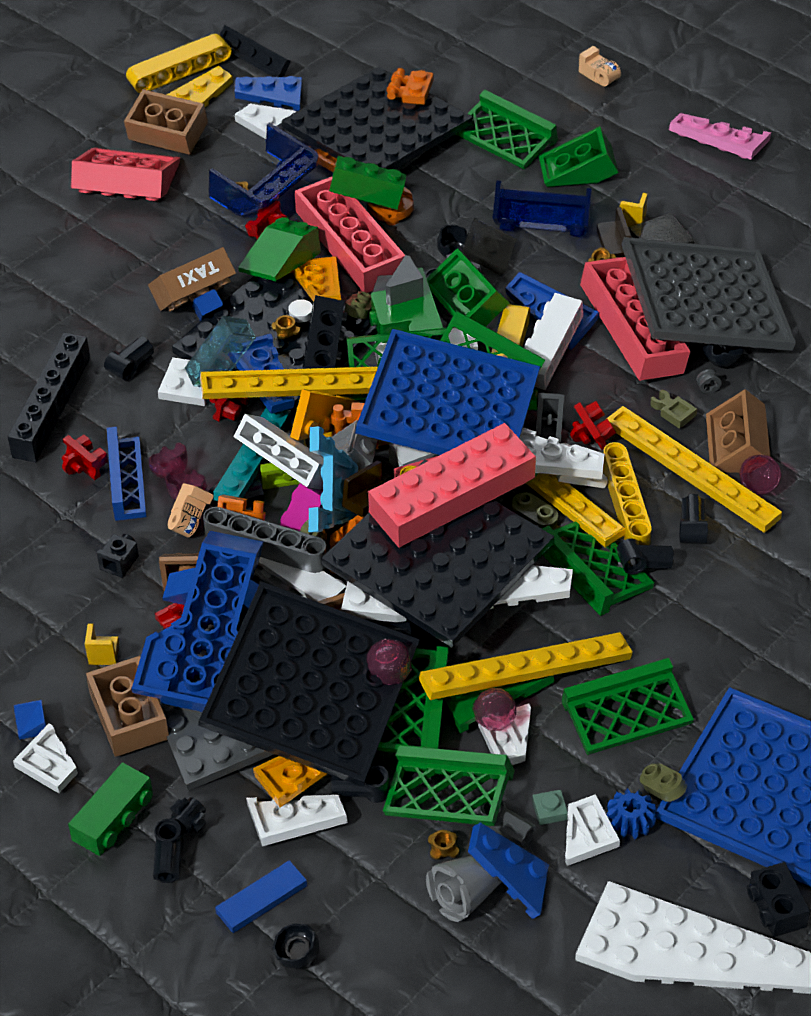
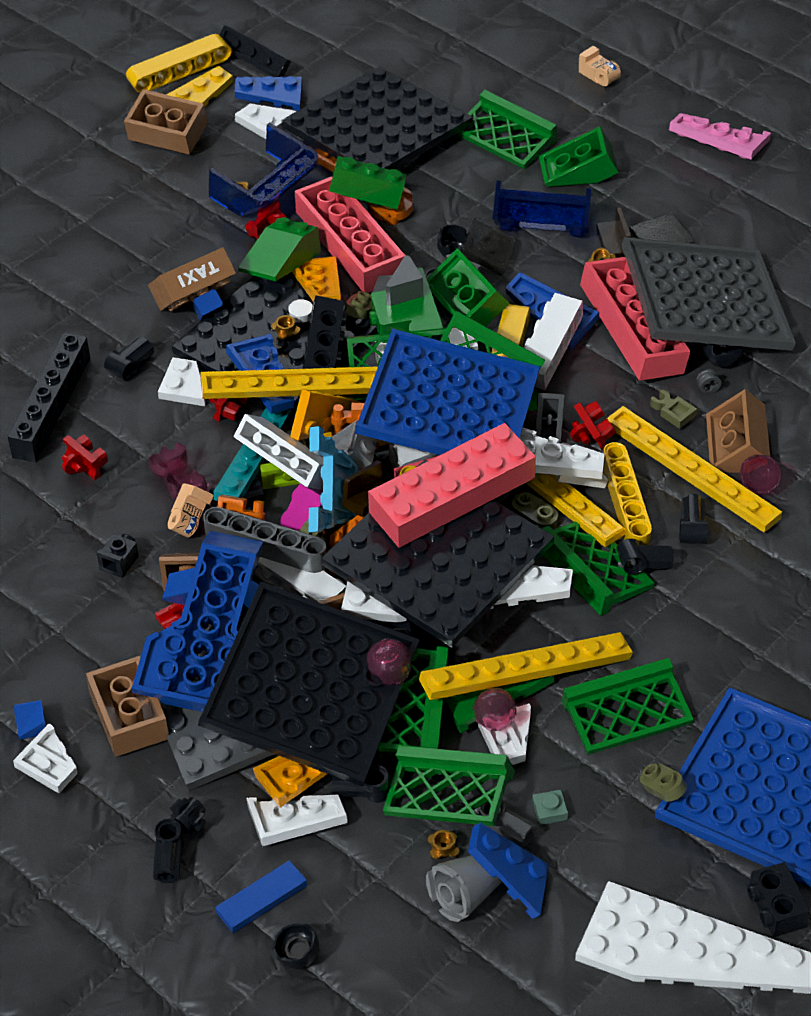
(100, 649): yellow panel -> none
(111, 809): green brick -> none
(116, 474): blue fence -> none
(123, 173): coral slope -> none
(221, 348): clear light blue brick -> none
(411, 88): orange plate -> none
(588, 831): white wing -> none
(631, 813): blue gear -> none
(634, 212): yellow panel -> none

